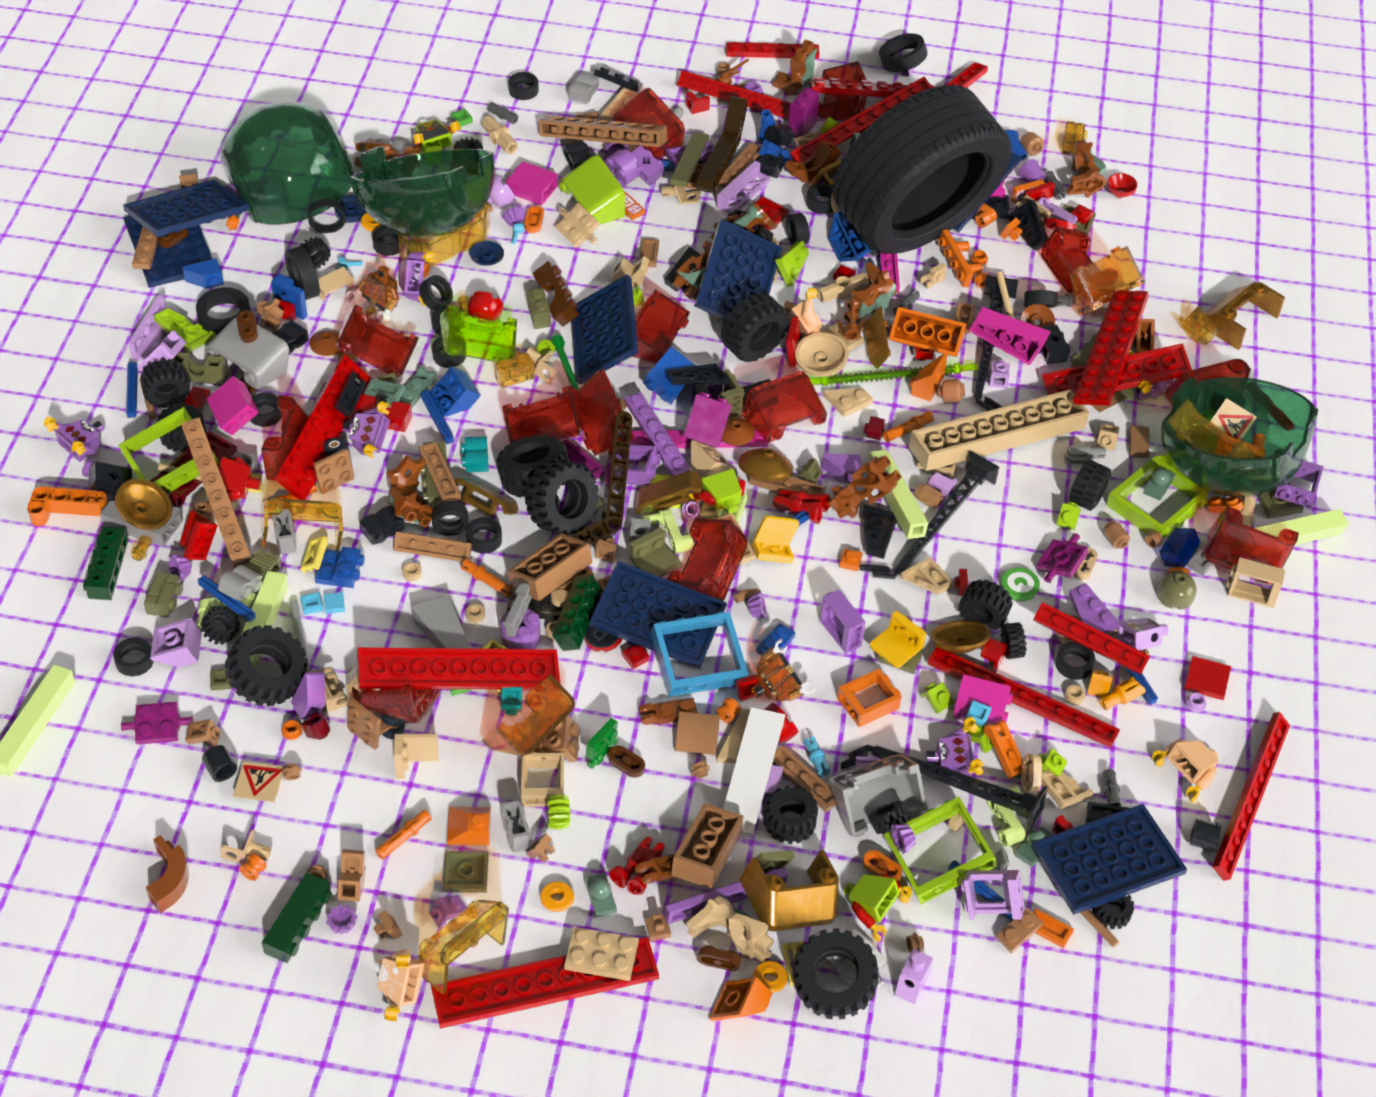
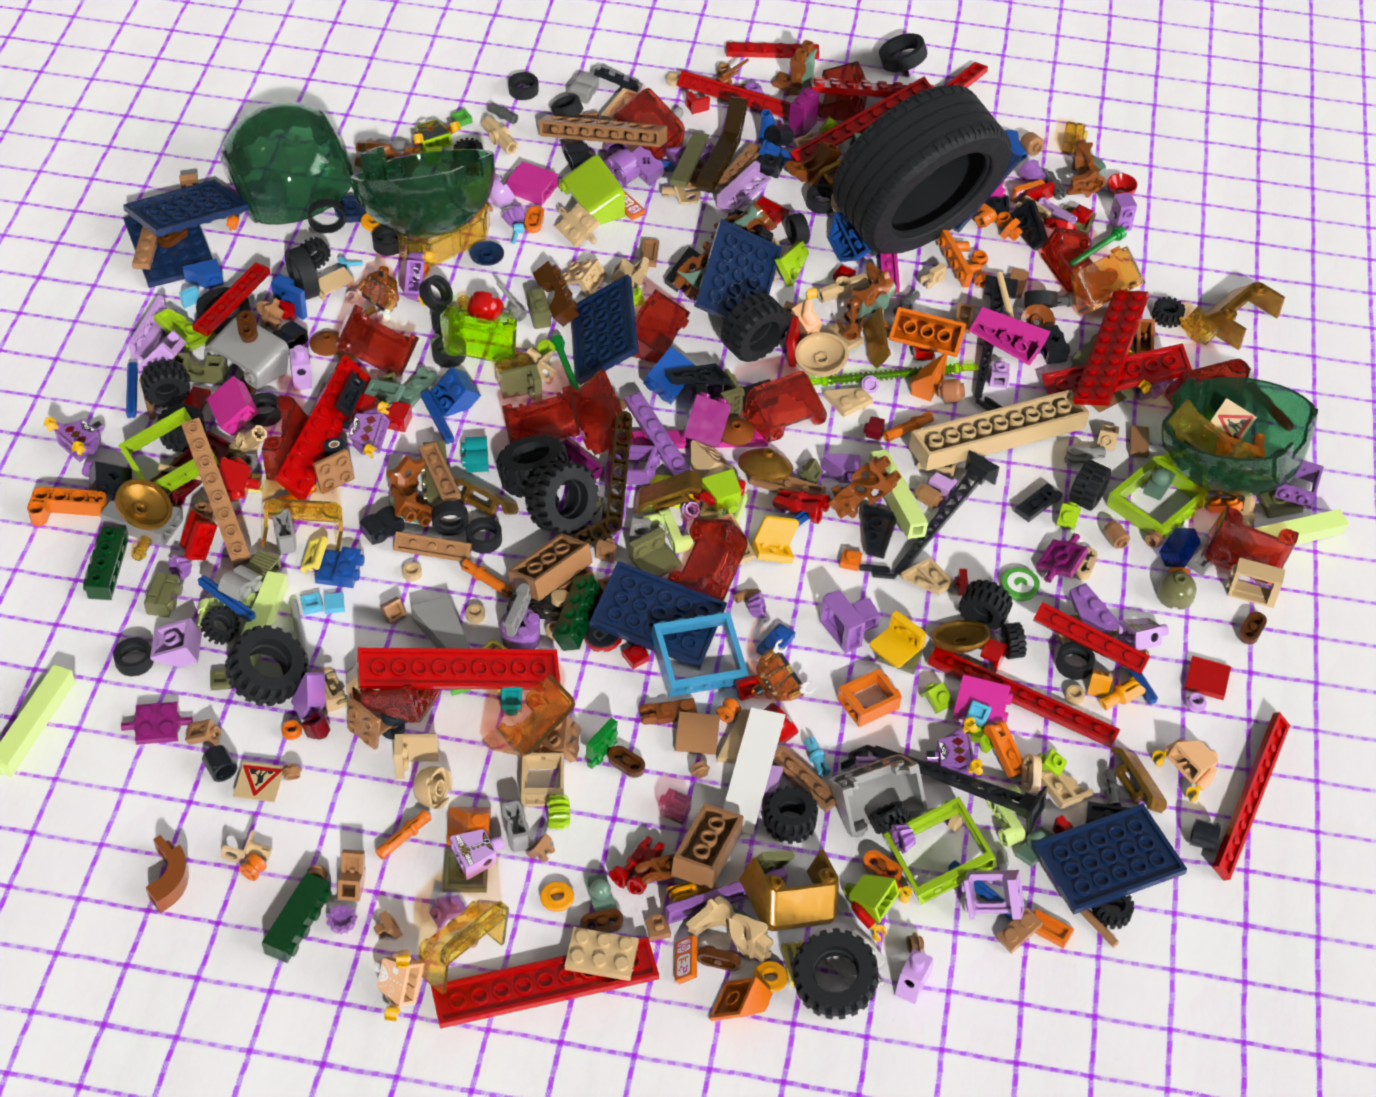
(189, 296): none -> medium azure tile
(231, 299): none -> red plate
(248, 440): none -> tan piece
(300, 360): none -> lavender torso
(393, 610): none -> medium nougat tile
(432, 787): none -> tan cylinder
(475, 851): none -> lavender torso
(515, 310): none -> light grey plant
(521, 382): none -> olive bracket
(567, 106): none -> black tyre
(587, 274): none -> tan bracket
(601, 920): none -> reddish brown plate
(672, 78): none -> tan tile
(675, 805): none -> clear pink brick
(686, 890): none -> light orange arm
(686, 959): none -> tile
(868, 613): none -> medium lavender brick
(870, 384): none -> lavender plate
(1003, 219): none -> orange plate
(1022, 276): none -> medium nougat tile
(1038, 502): none -> black plate
(1117, 234): none -> green piece
(1123, 211): none -> medium lavender brick
(1156, 800): none -> pearl gold piece
(1165, 318): none -> black tyre
(1252, 627): none -> reddish brown plate

